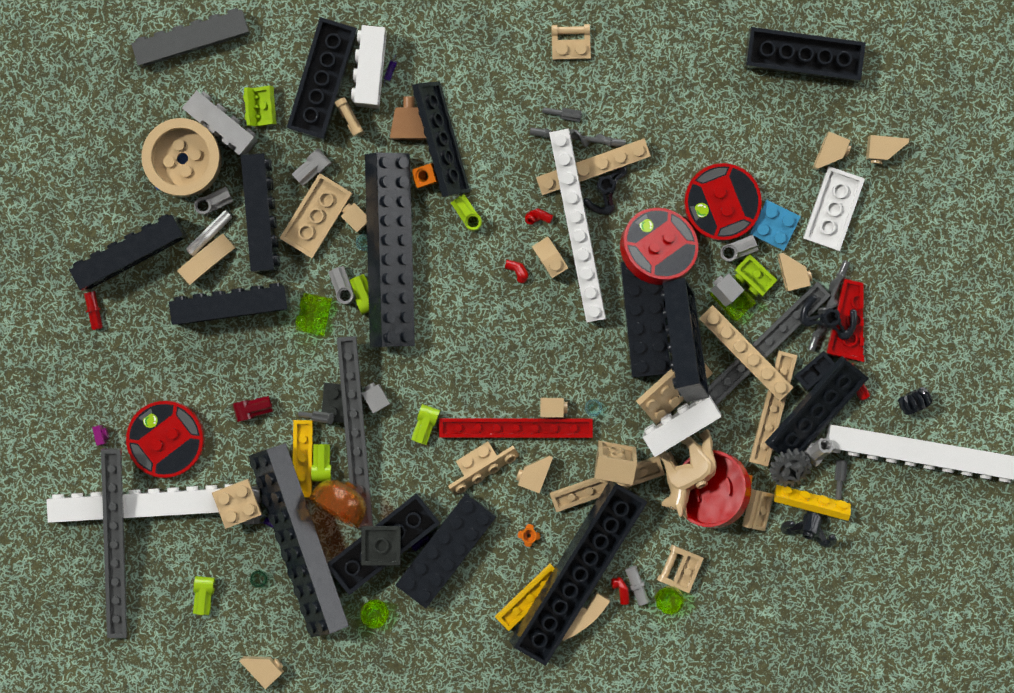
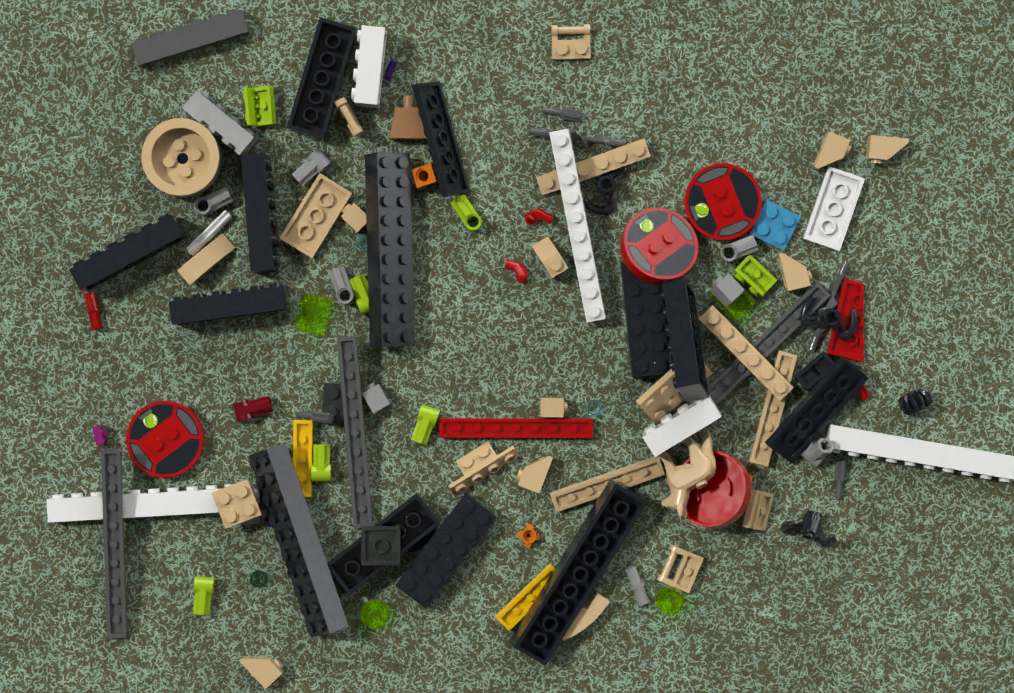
(340, 501): clear orange cylinder -> none
(615, 463): tan slope -> none
(623, 590): red arm -> none
(784, 474): dark grey gear -> none
(804, 55): black brick -> none
(812, 502): yellow plate -> none

